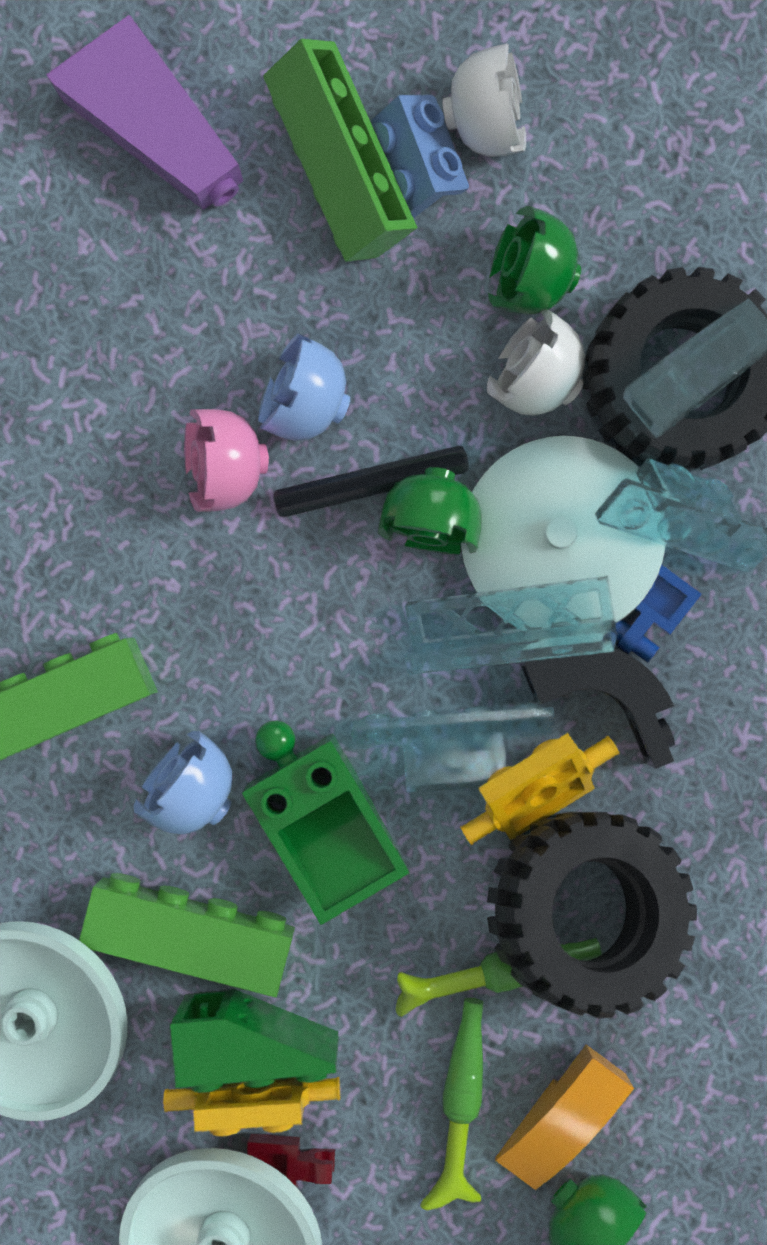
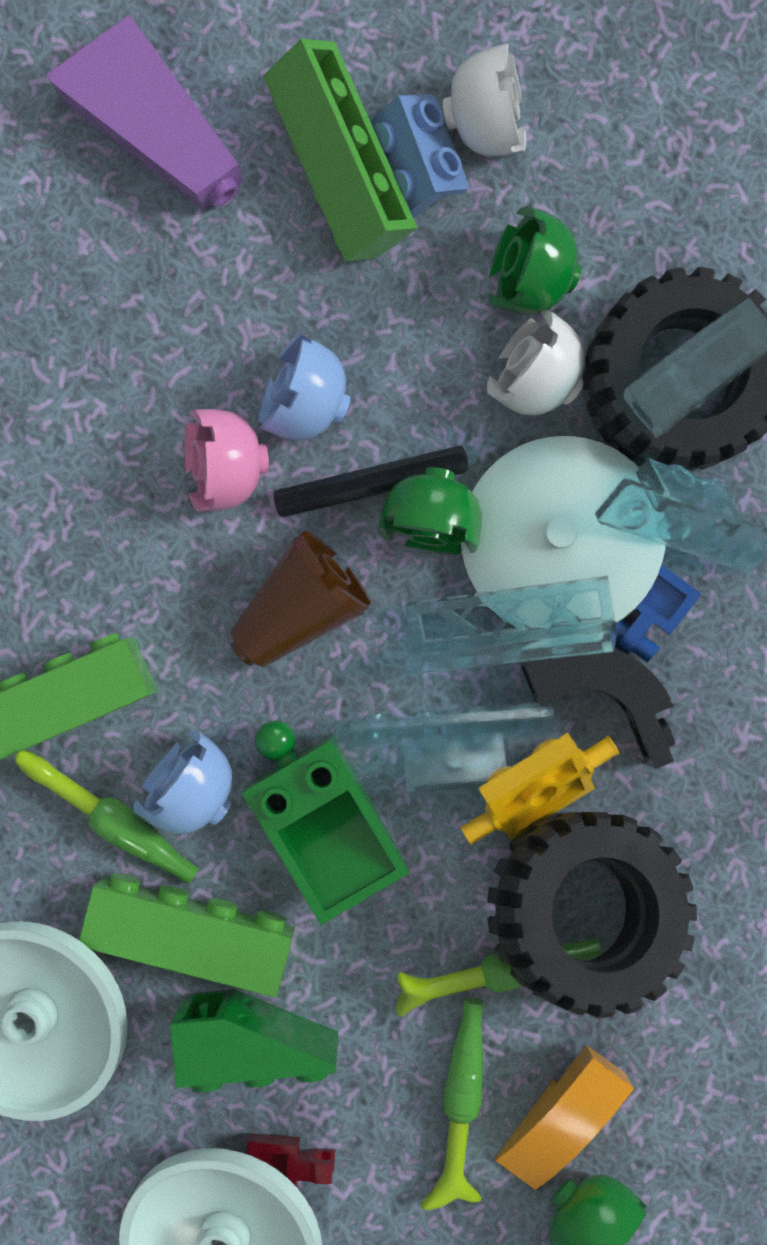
(110, 818): none -> bright green piece
(239, 1107): yellow plate -> none
(298, 603): none -> reddish brown cone

